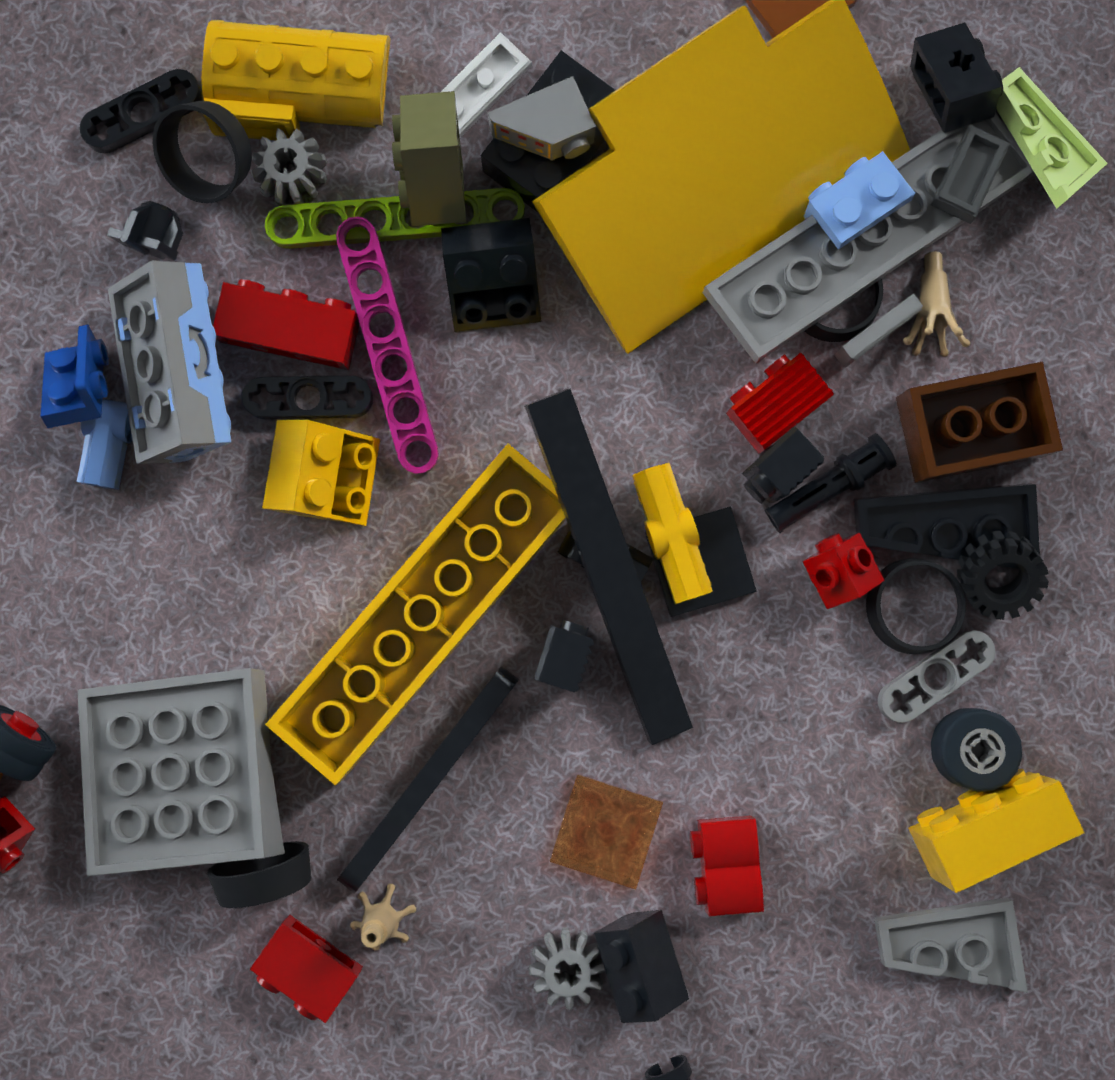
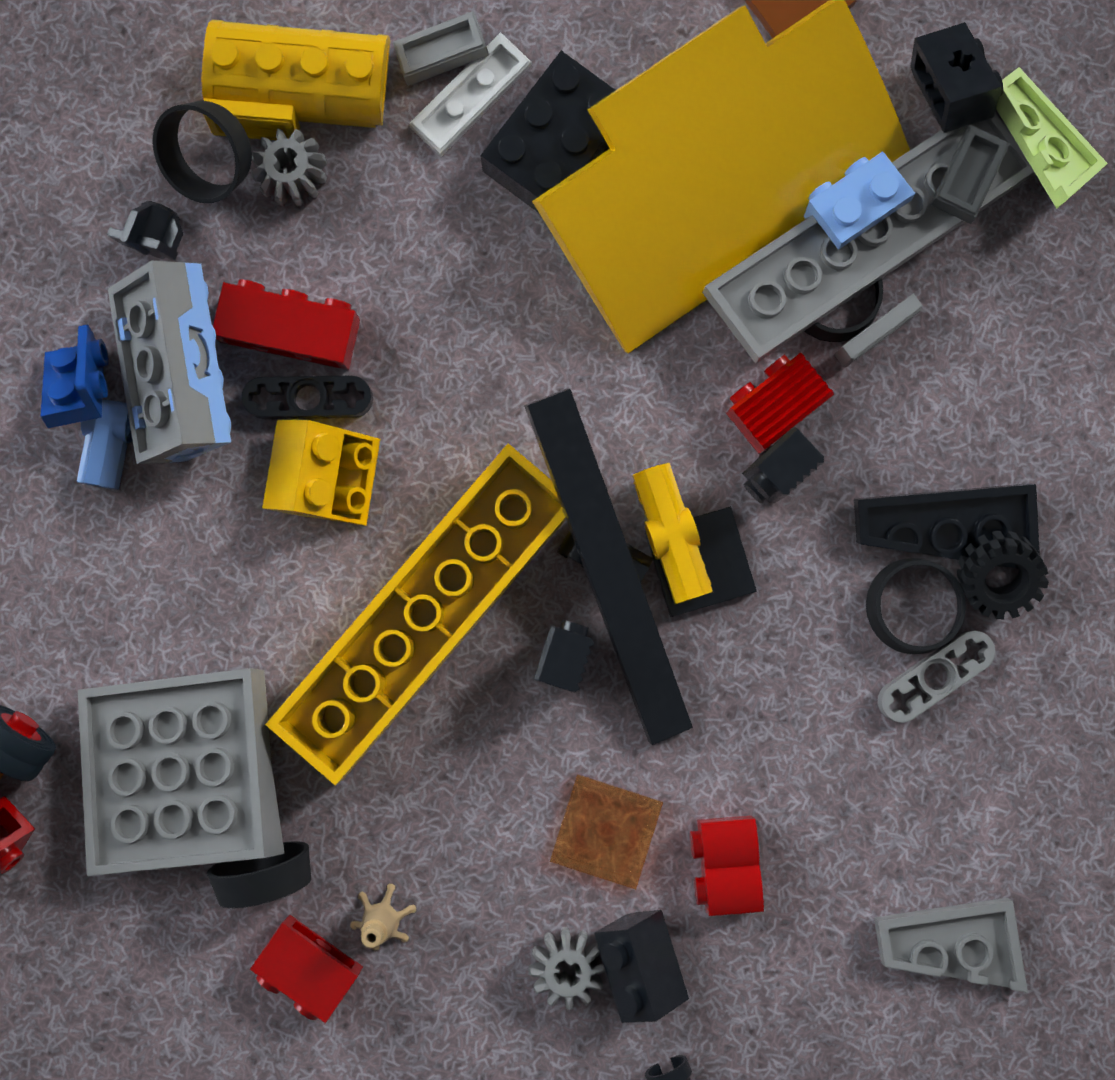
(124, 104): black beam -> none
(392, 345): dark pink beam -> none
(395, 228): lime beam -> none
(427, 779): black beam -> none
(429, 158): olive brick -> none
(440, 48): none -> light grey tile
(491, 274): black slope -> none
(546, 122): light grey slope -> none
(842, 569): red brick -> none
(847, 474): black pin -> none
(936, 307): tan piece -> none
(959, 742): black wheel -> none
(978, 422): reddish brown brick -> none
(994, 829): yellow brick -> none

